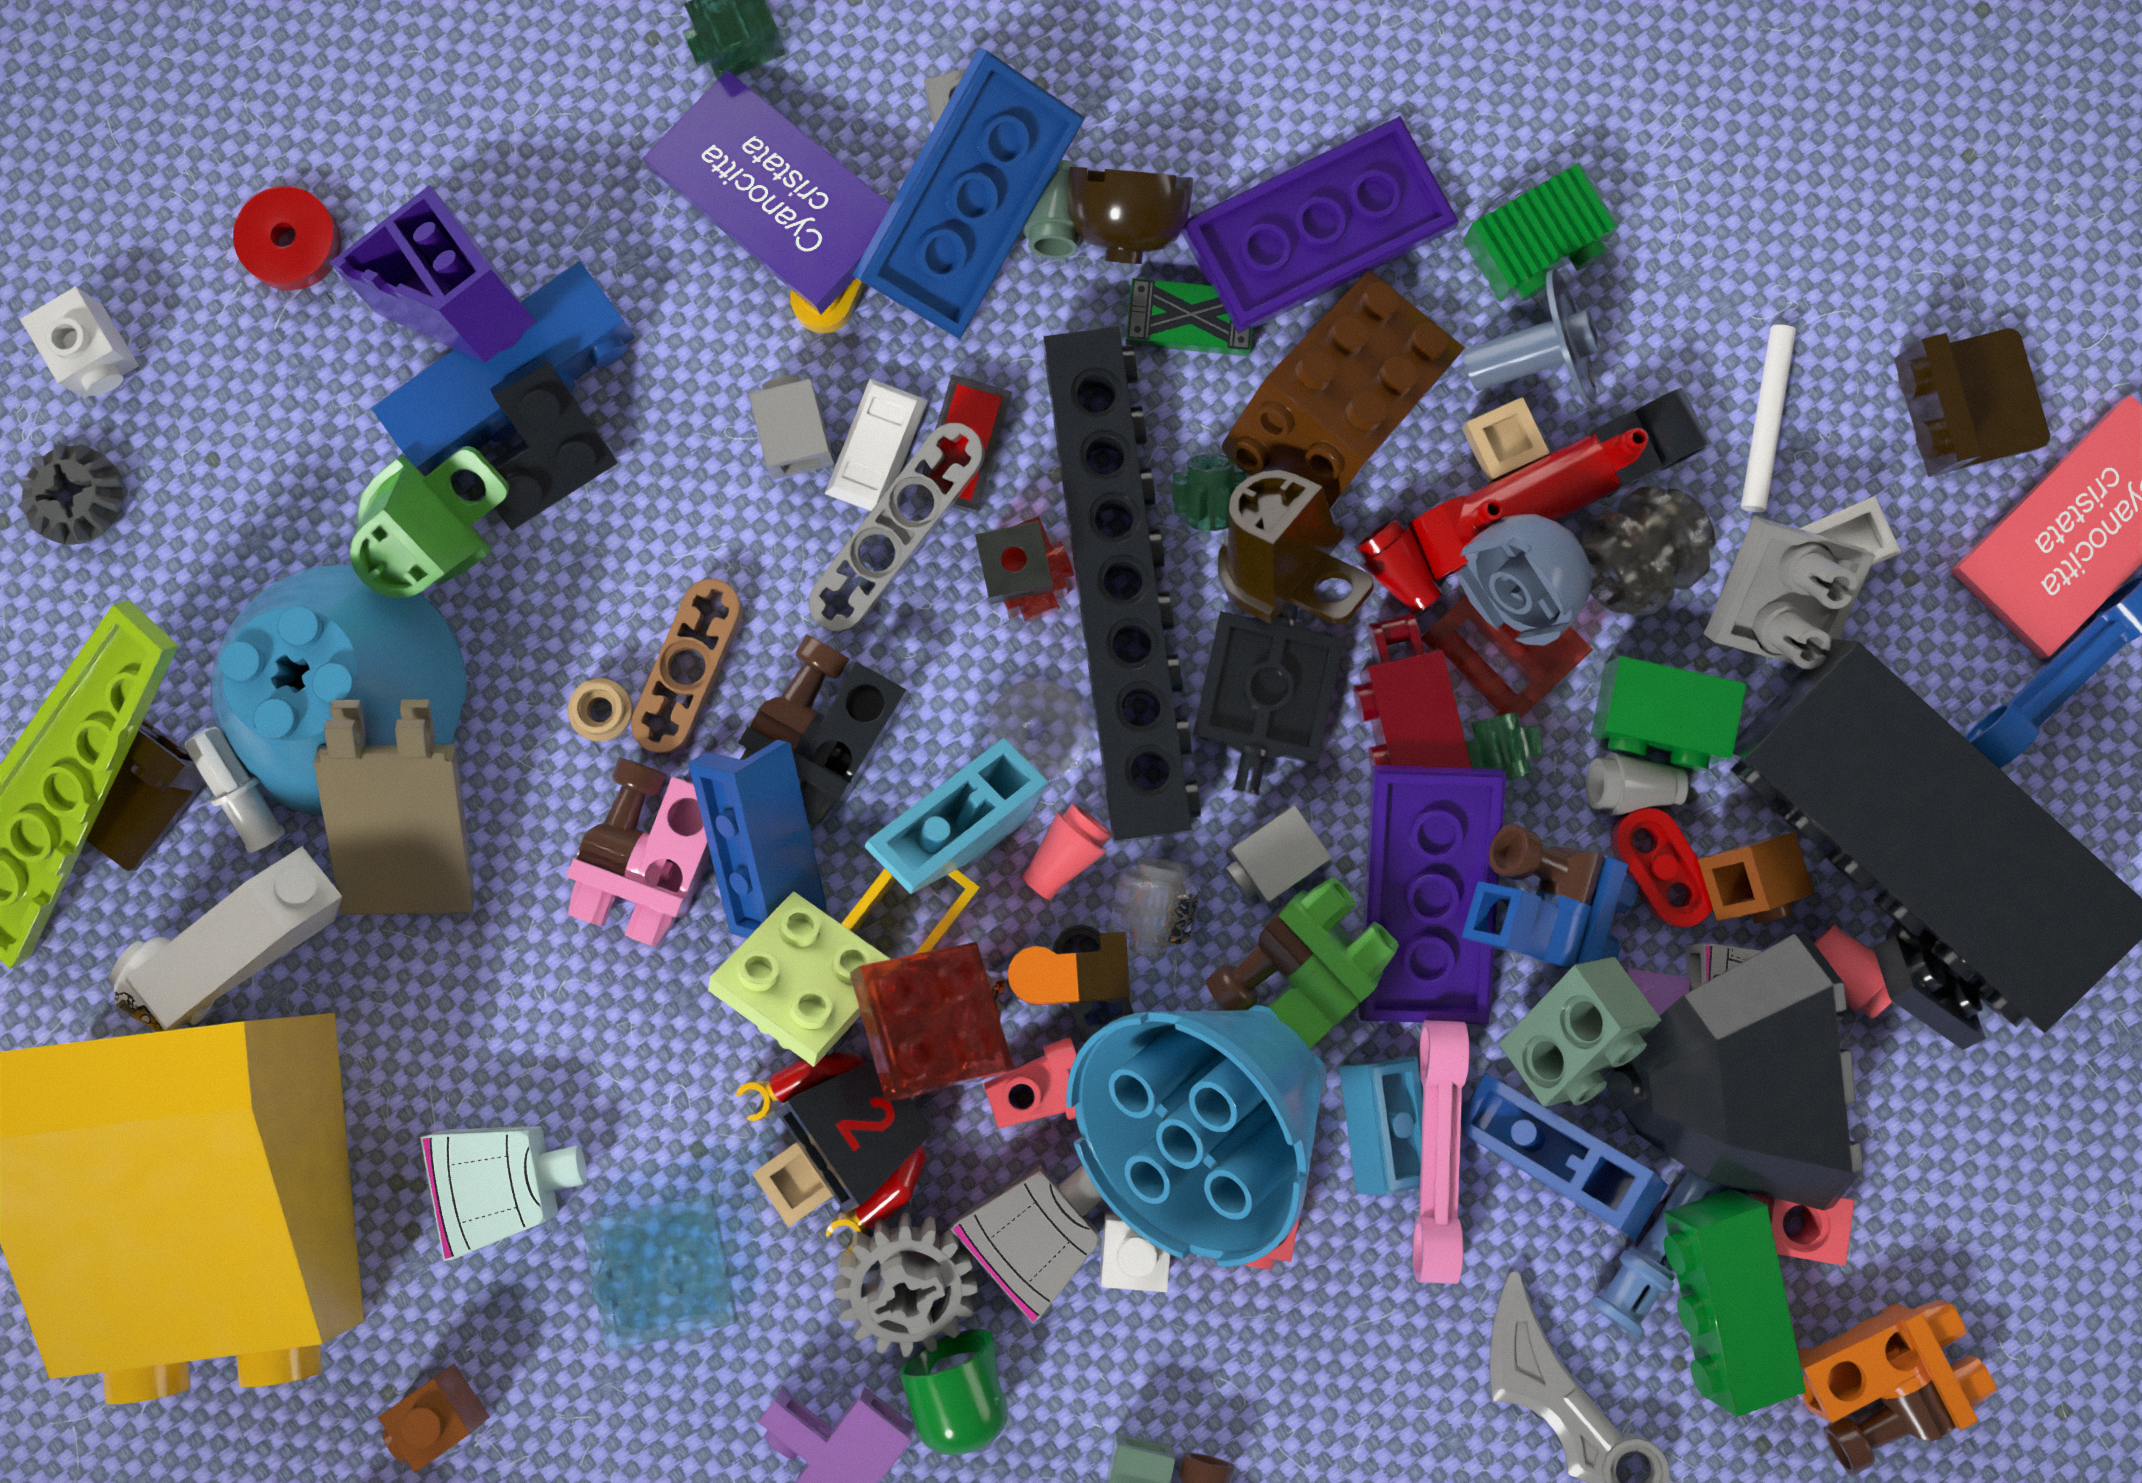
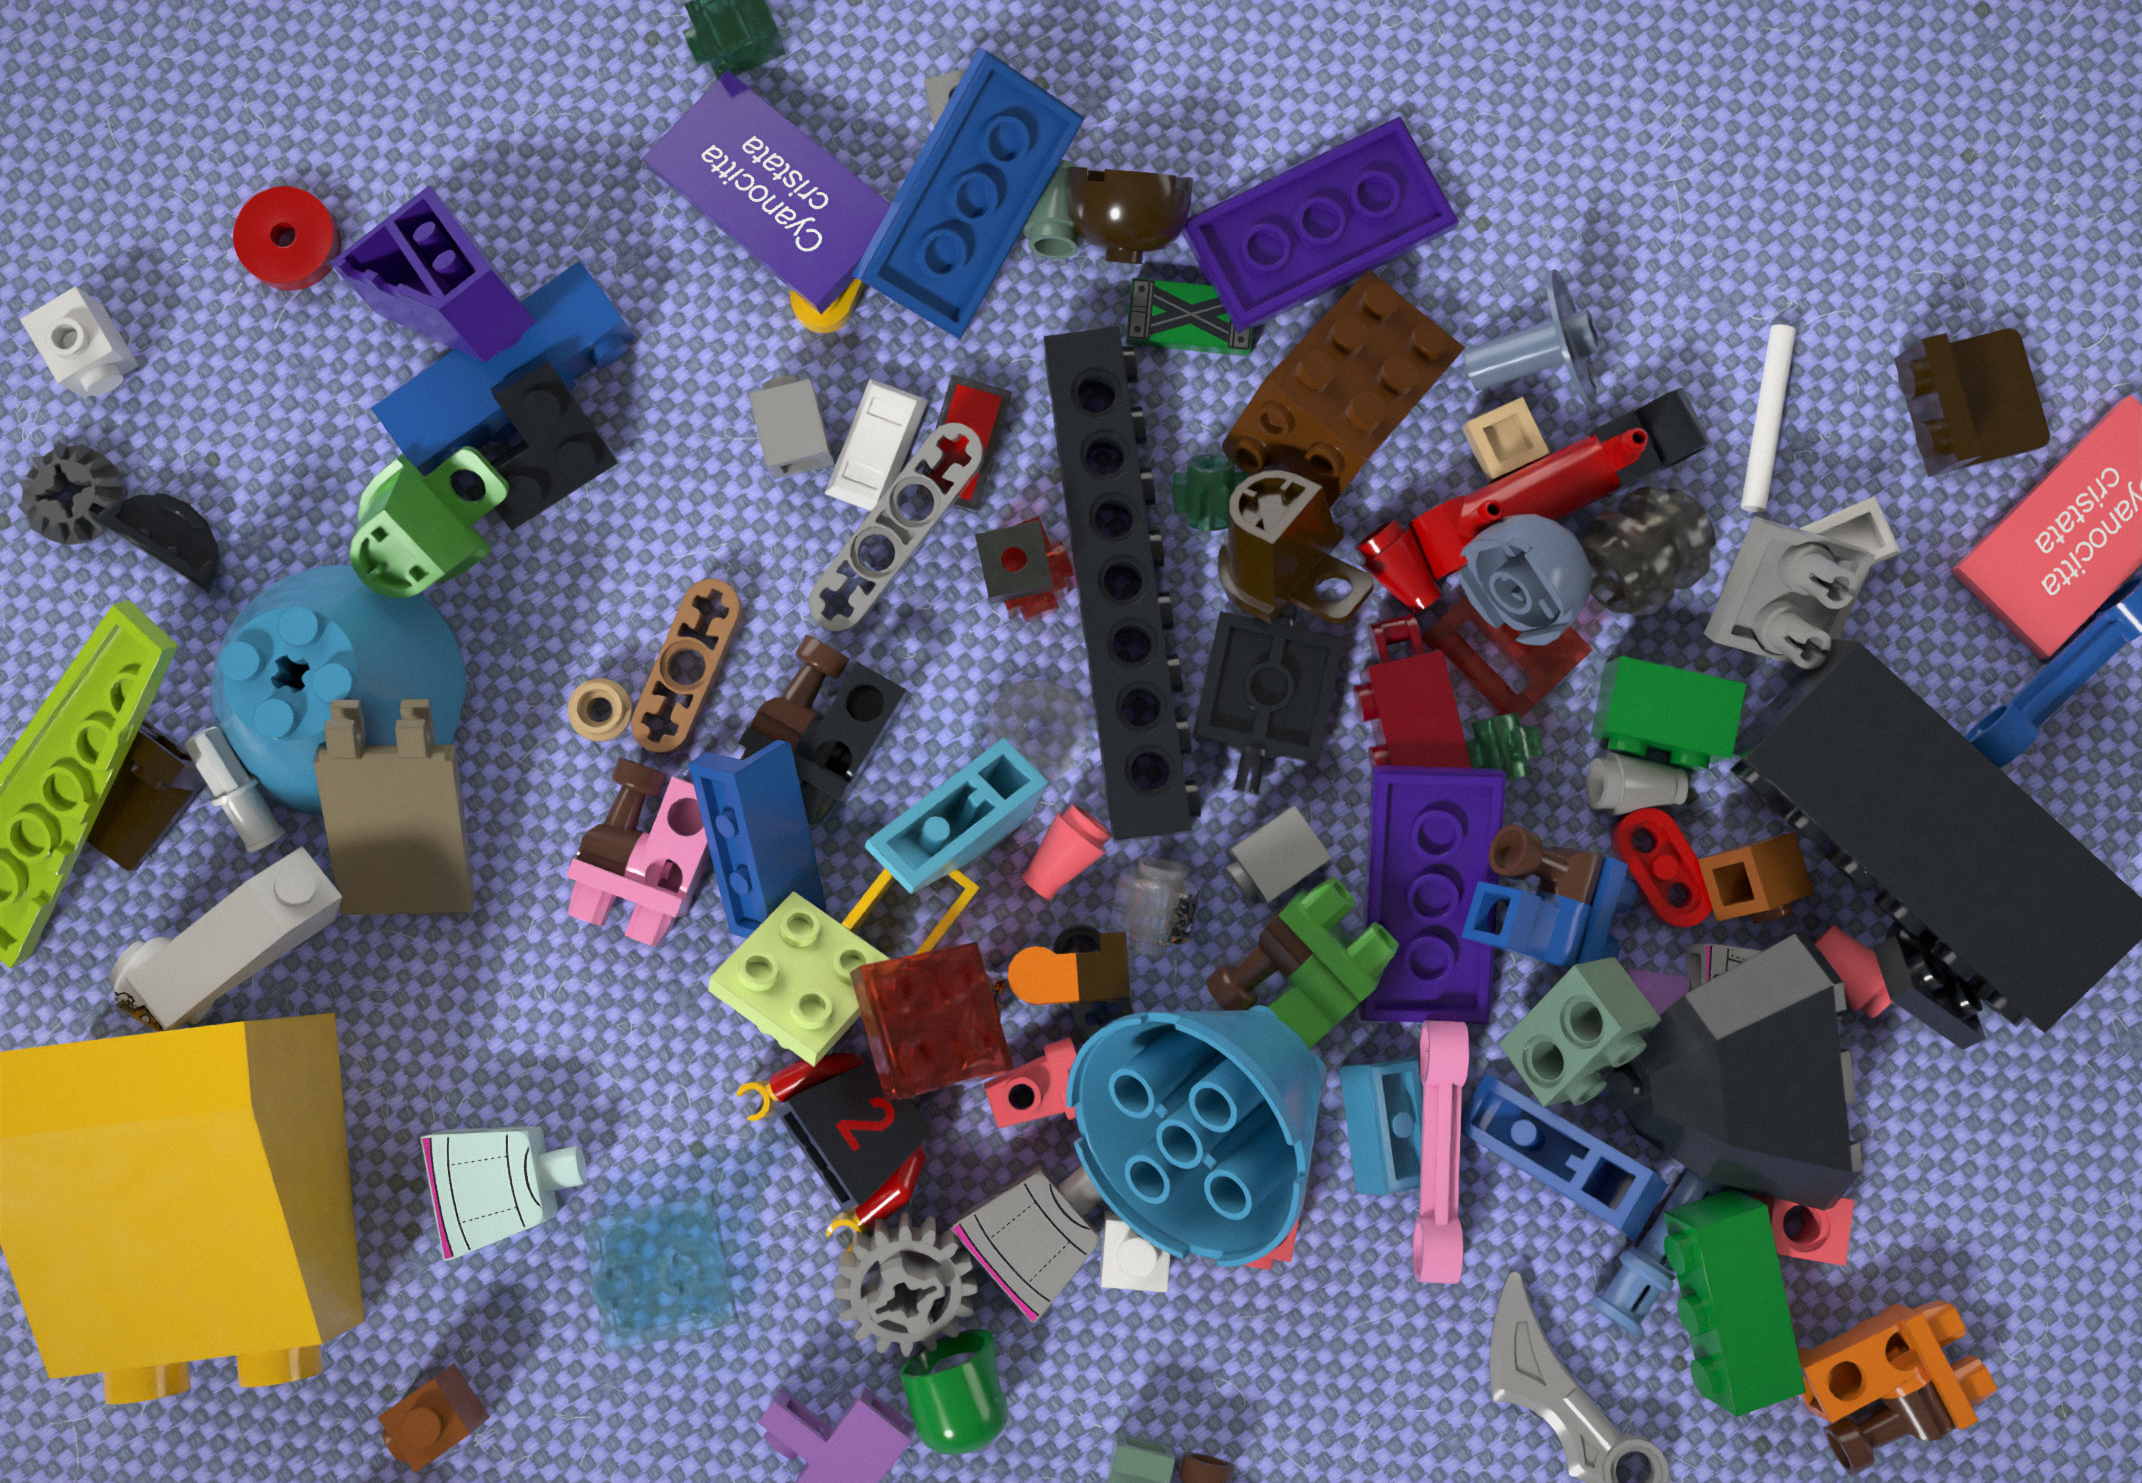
(168, 533): none -> black tile
(792, 1184): tan plate -> none
(1541, 232): green brick -> none

